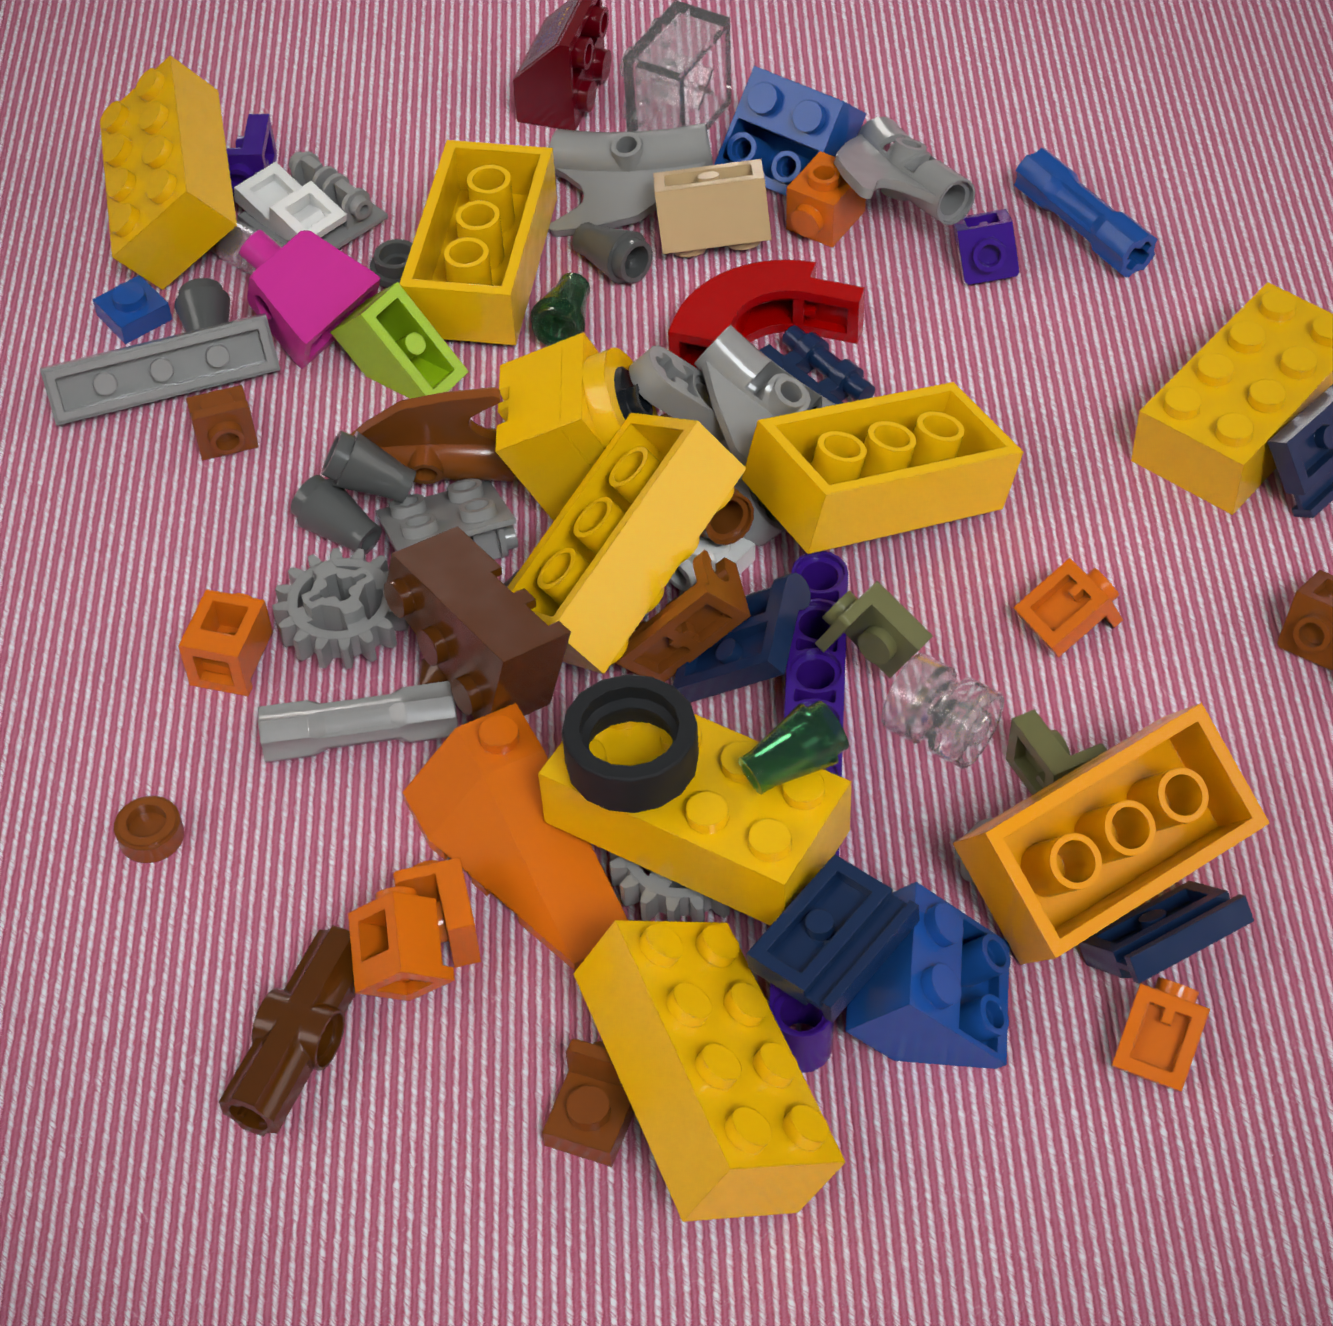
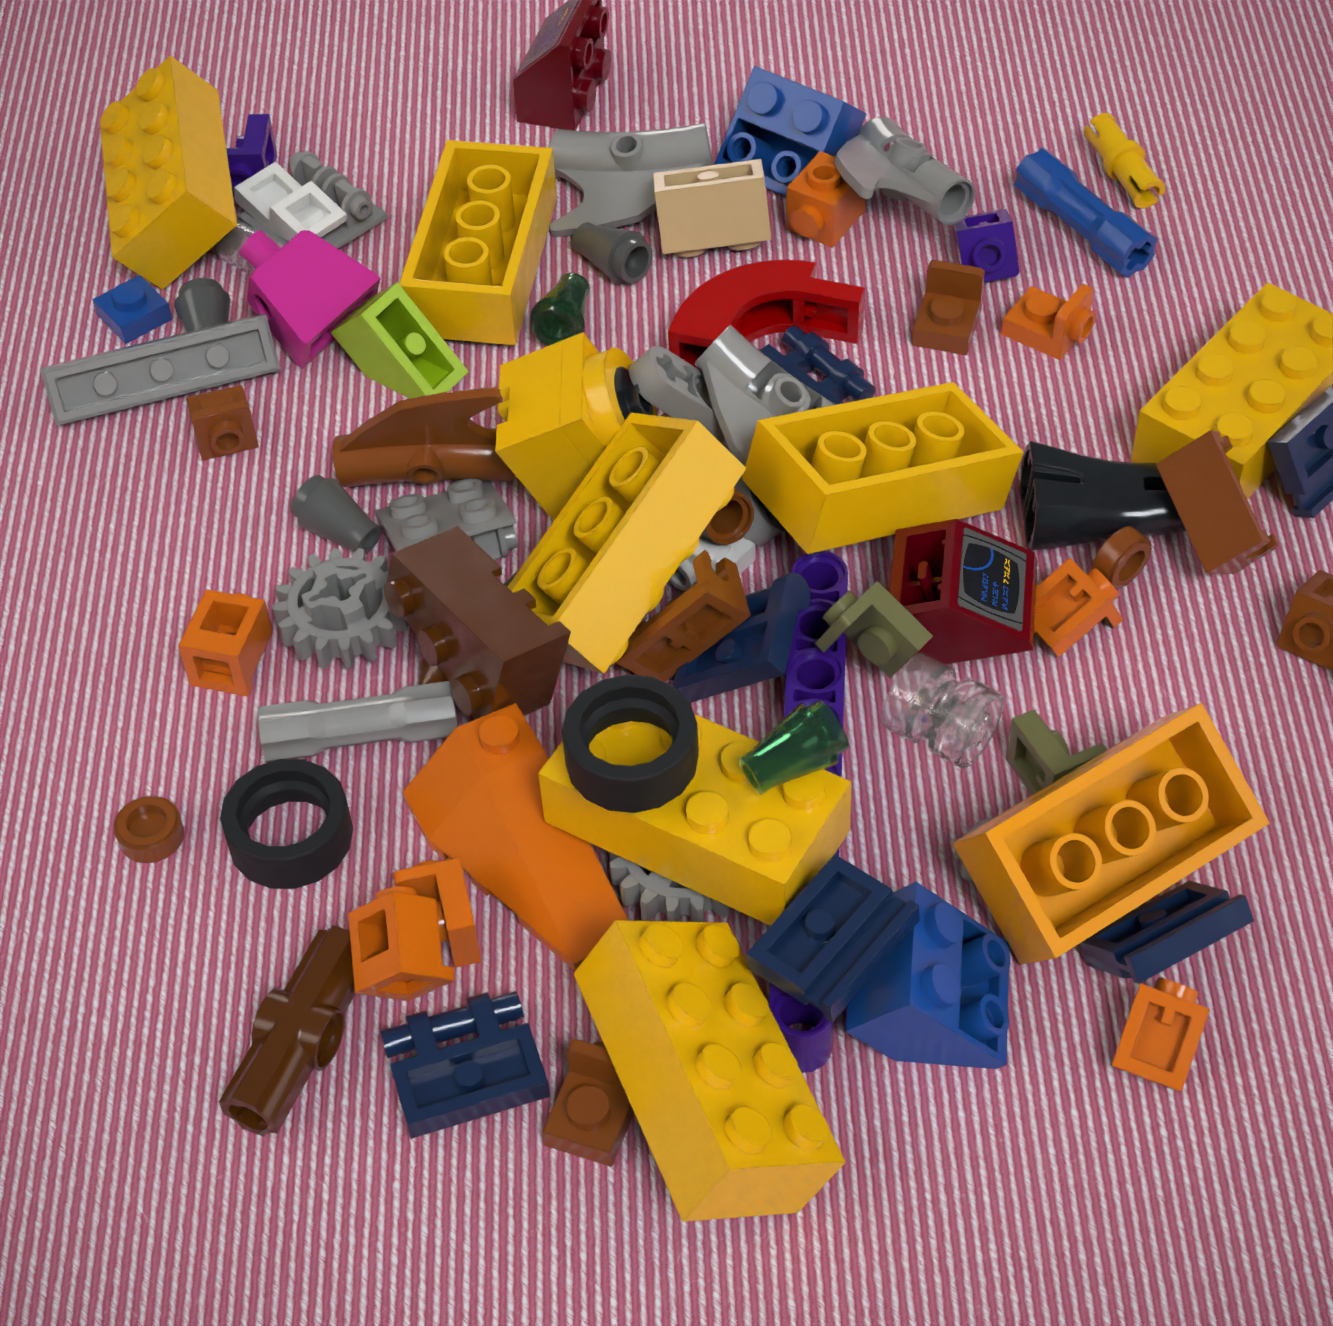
(273, 785): none -> black tyre
(366, 468): dark grey cone -> none
(390, 261): dark grey plate -> none
(469, 1077): none -> dark blue plate
(678, 70): clear brick -> none
(949, 307): none -> dark orange bracket
(965, 590): none -> dark red slope
(1049, 321): none -> orange bracket
(1089, 498): none -> black piece
(1123, 556): none -> dark orange tile
(1124, 160): none -> yellow pin
(1214, 505): none -> dark orange hinge

